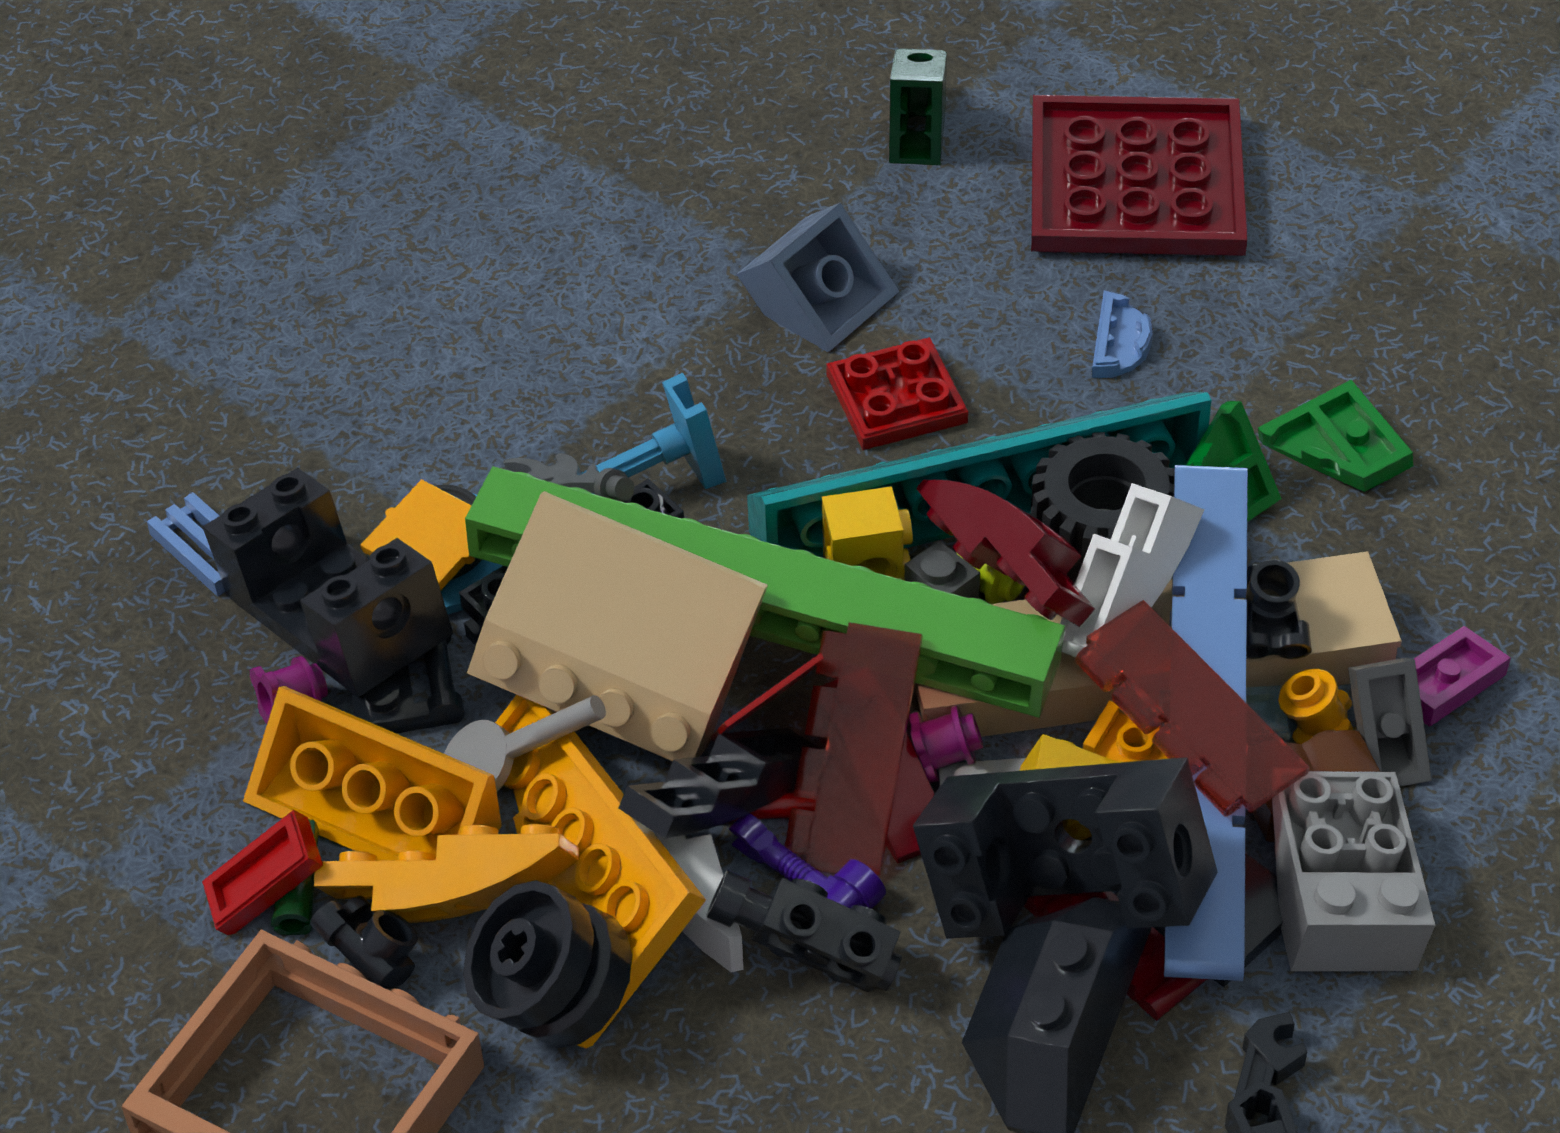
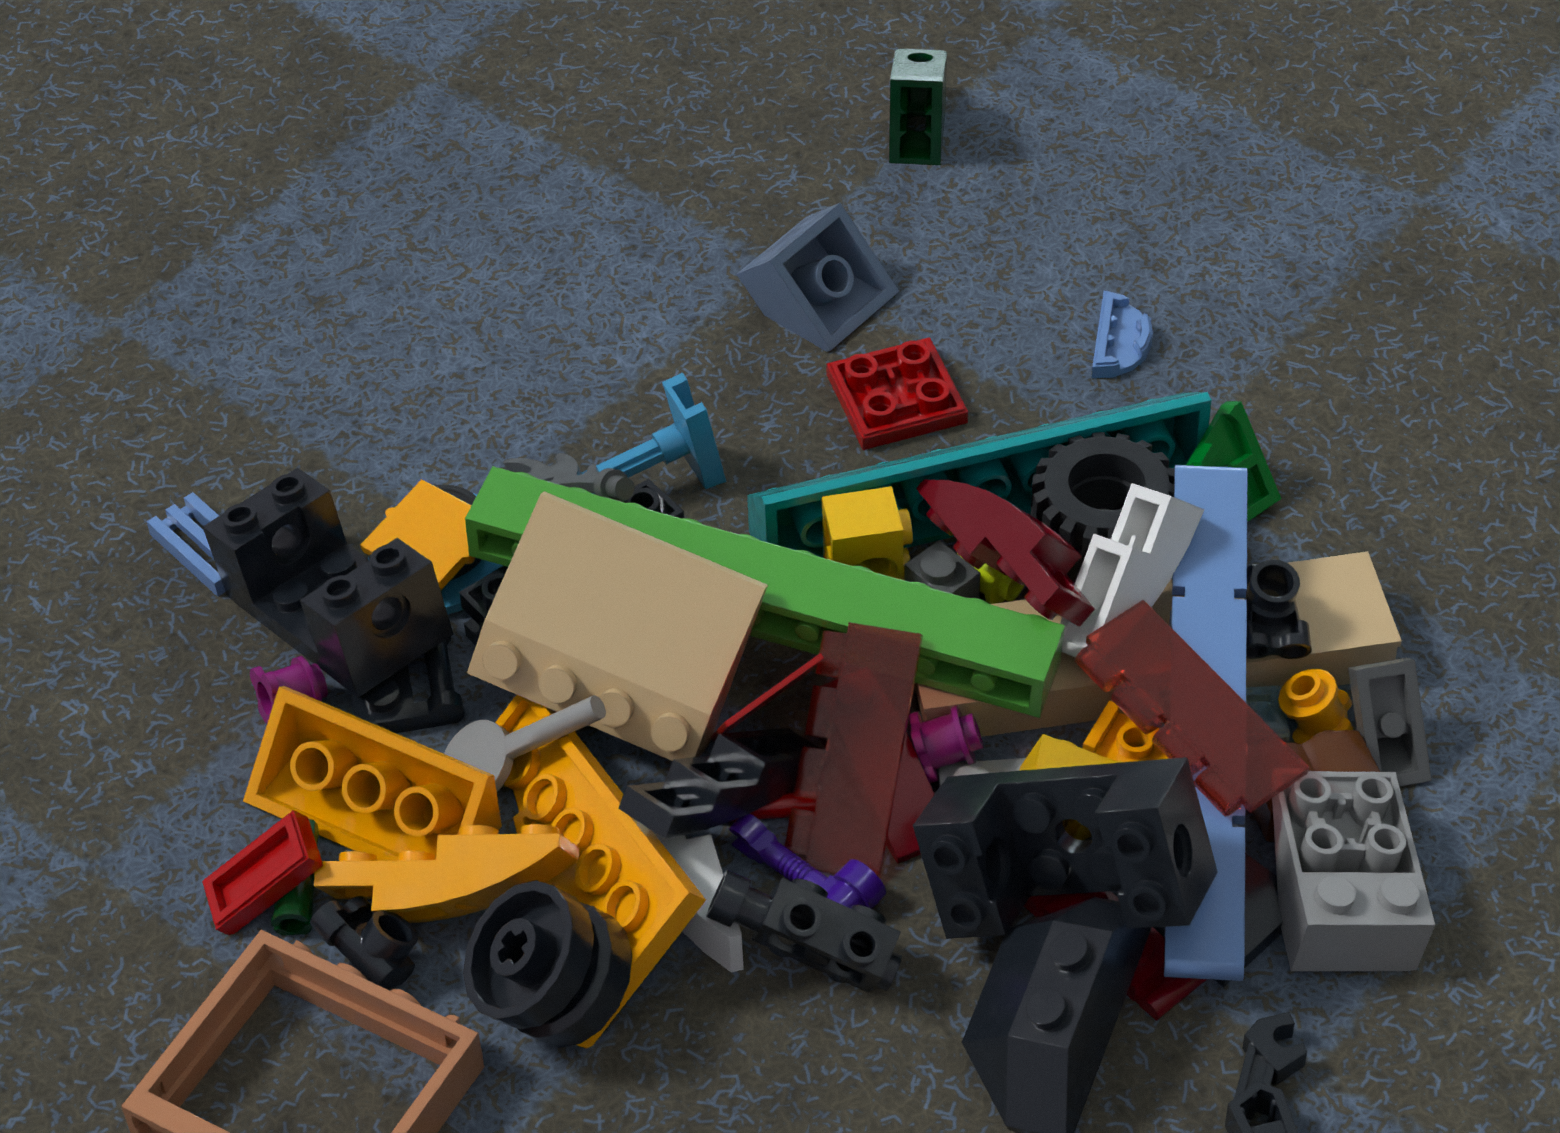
(1137, 175): dark red plate -> none
(1340, 438): green wing -> none
(1457, 672): magenta plate -> none

